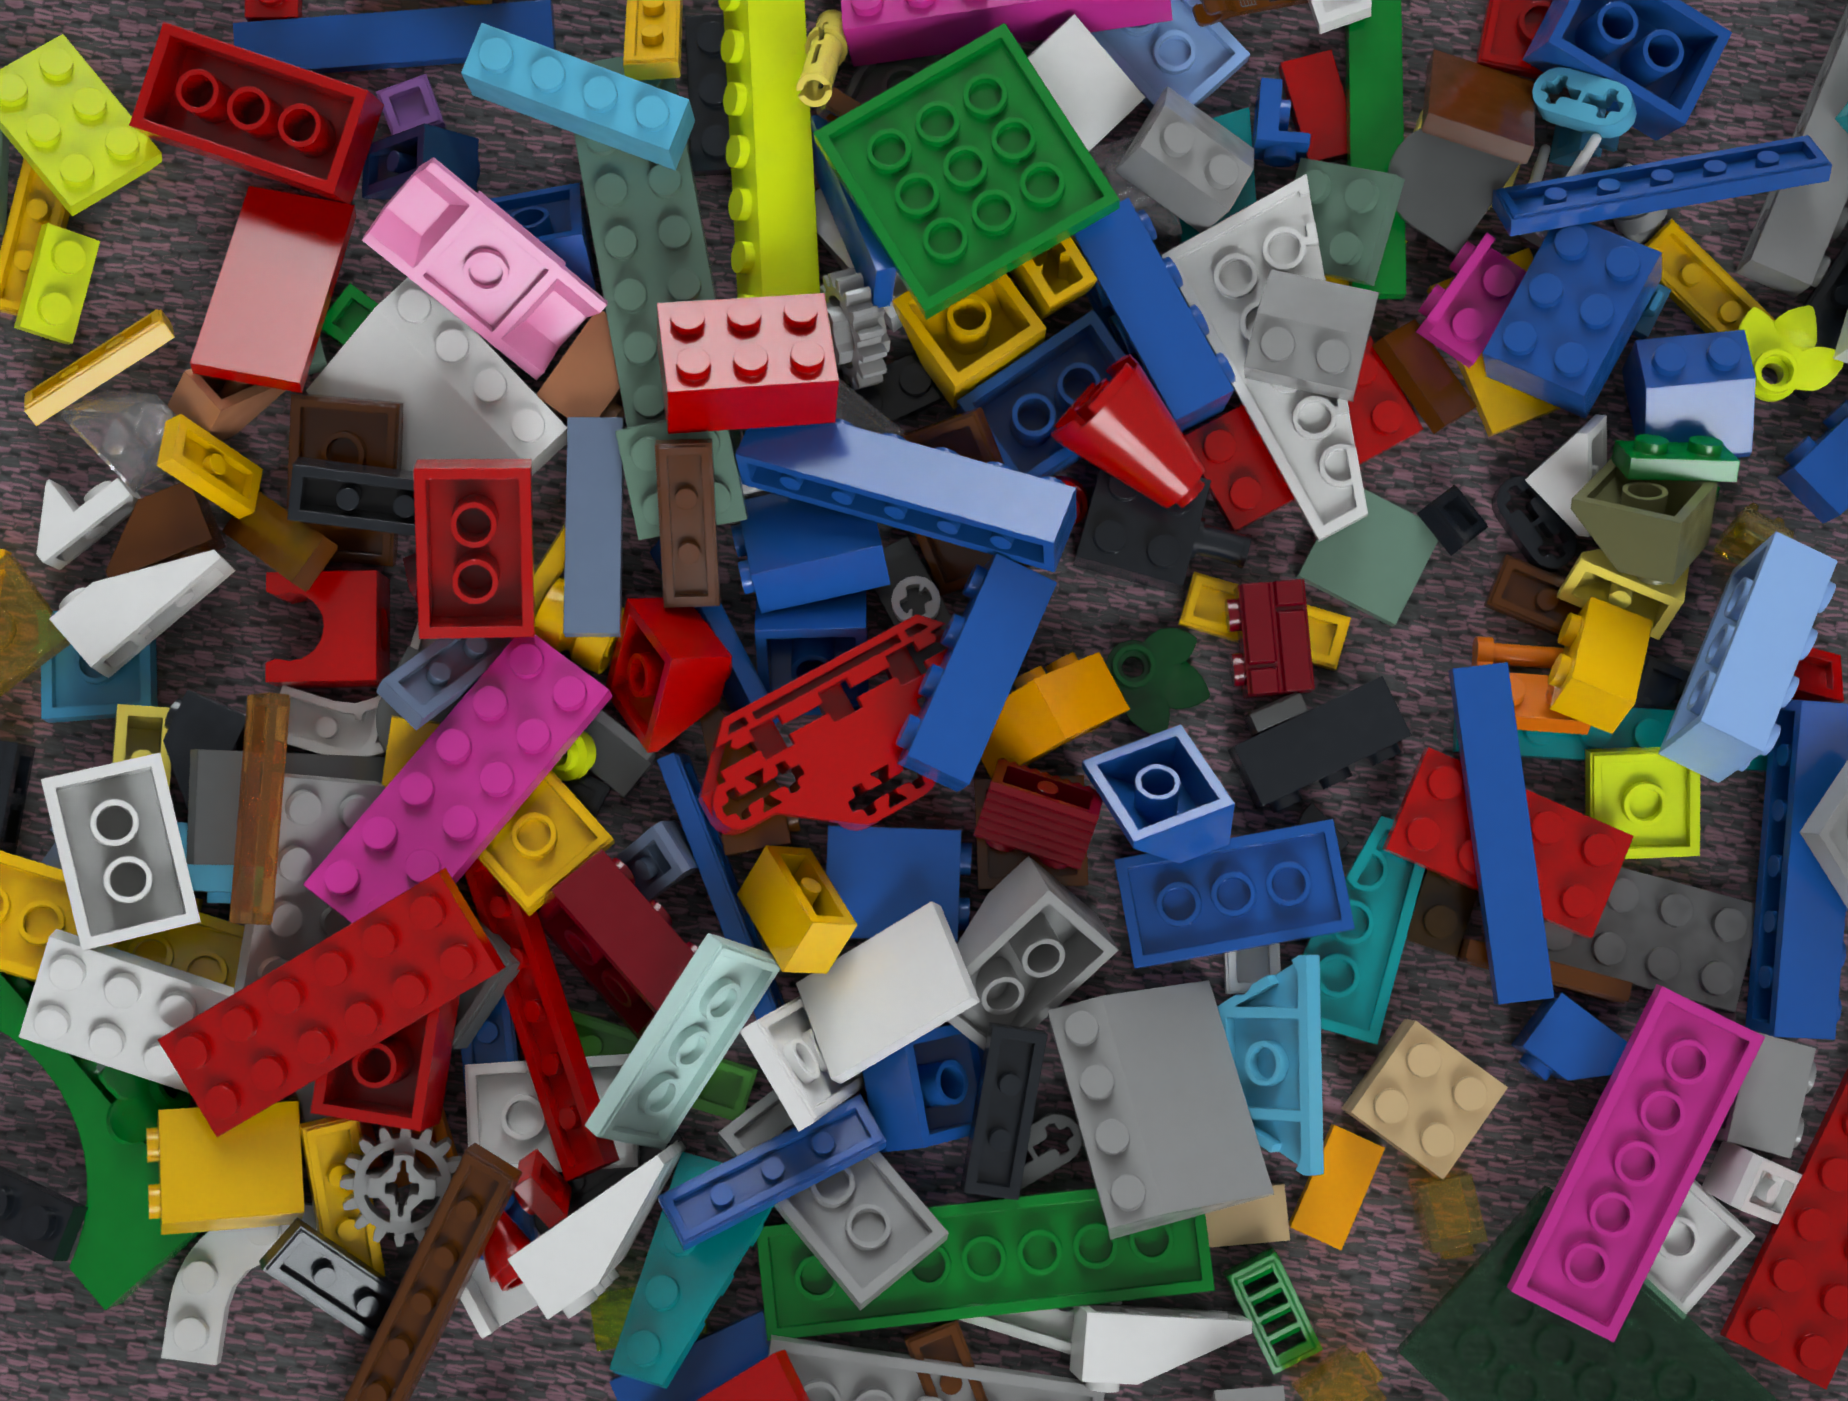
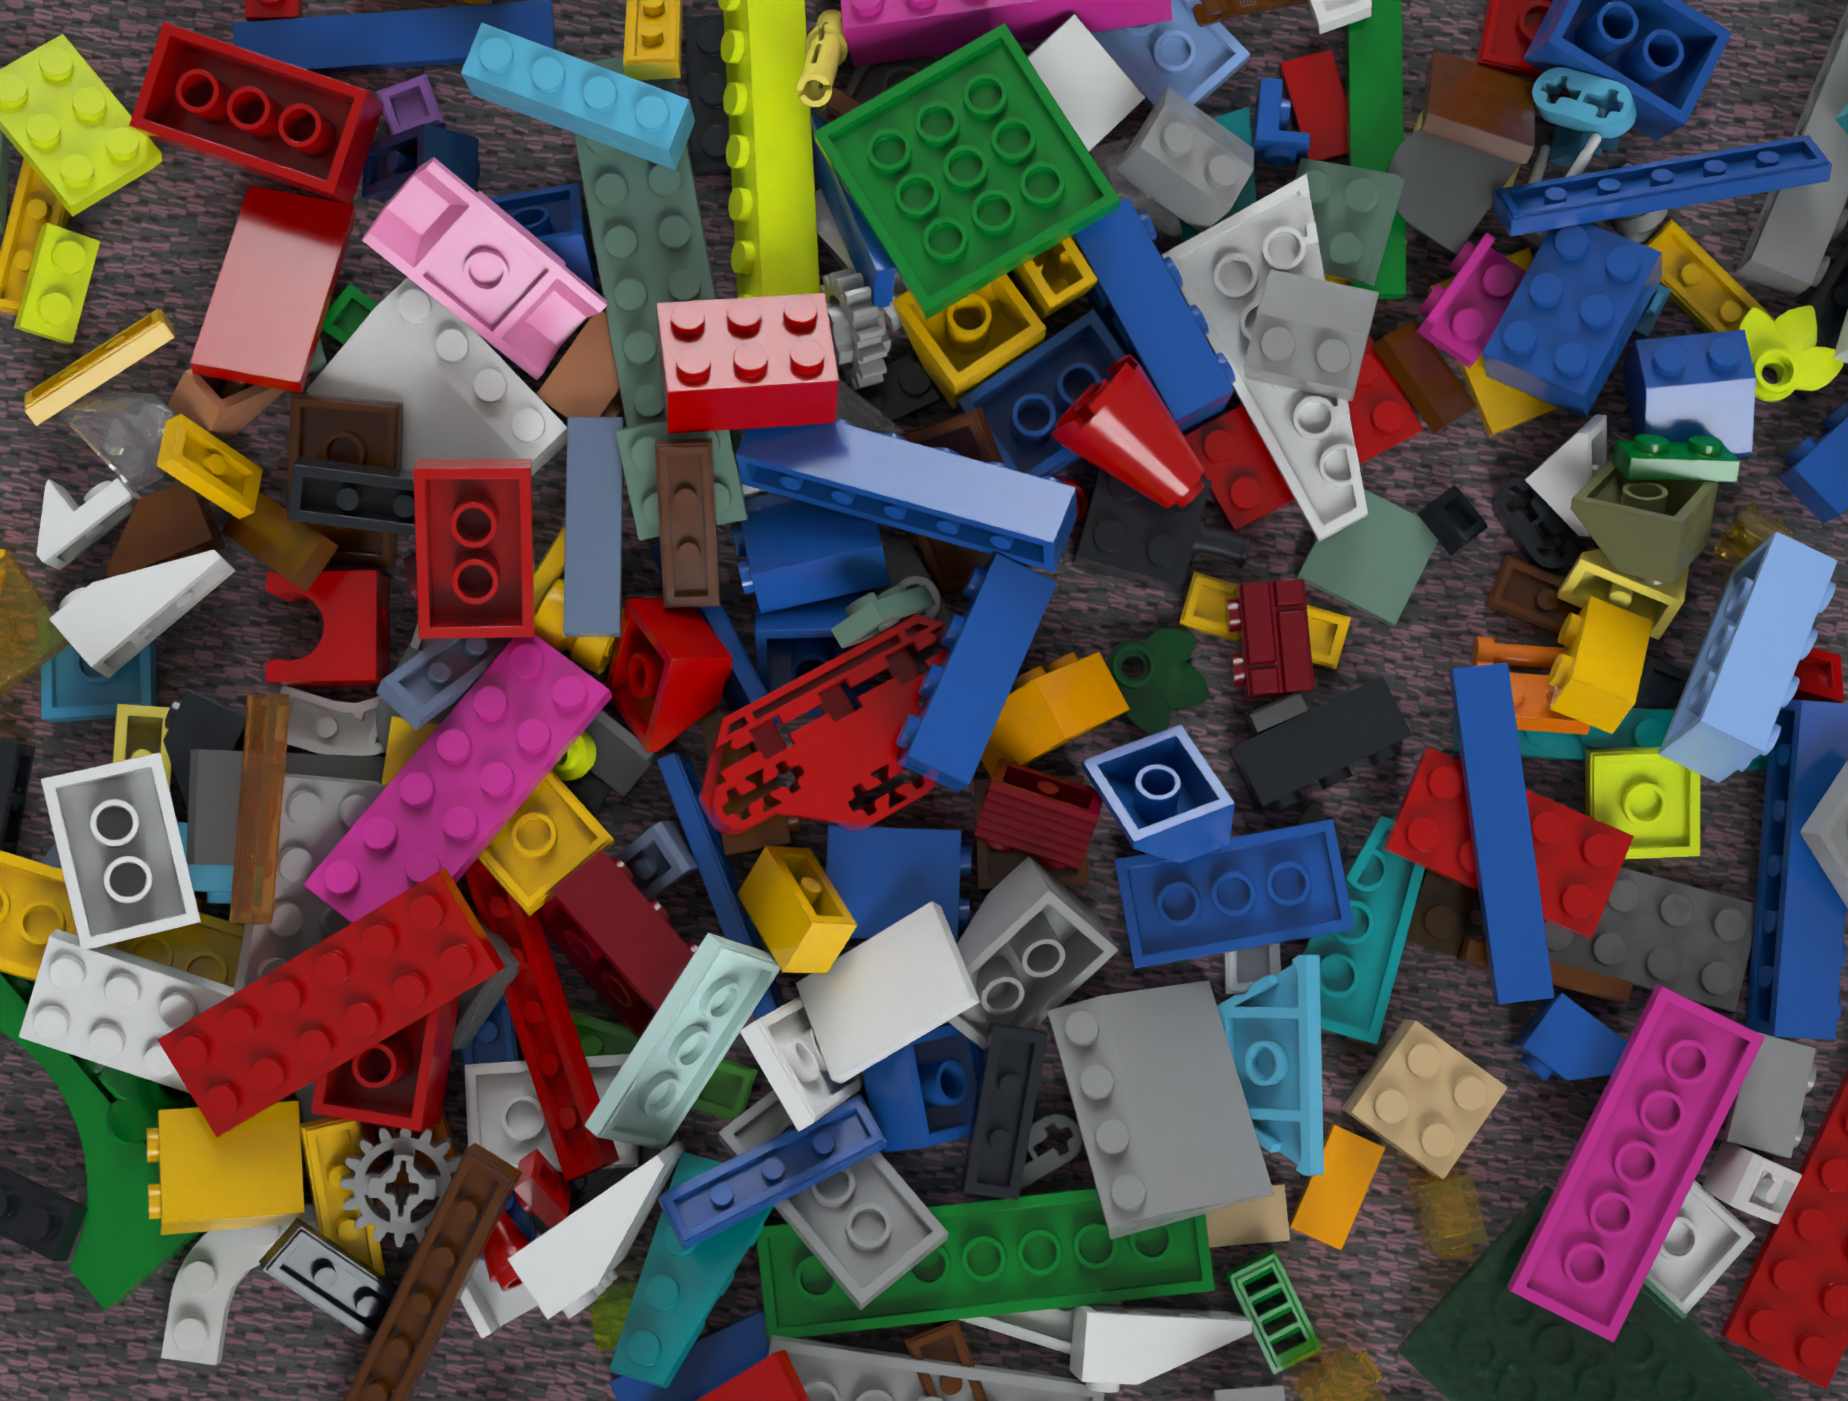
(876, 614): none -> sand green plate

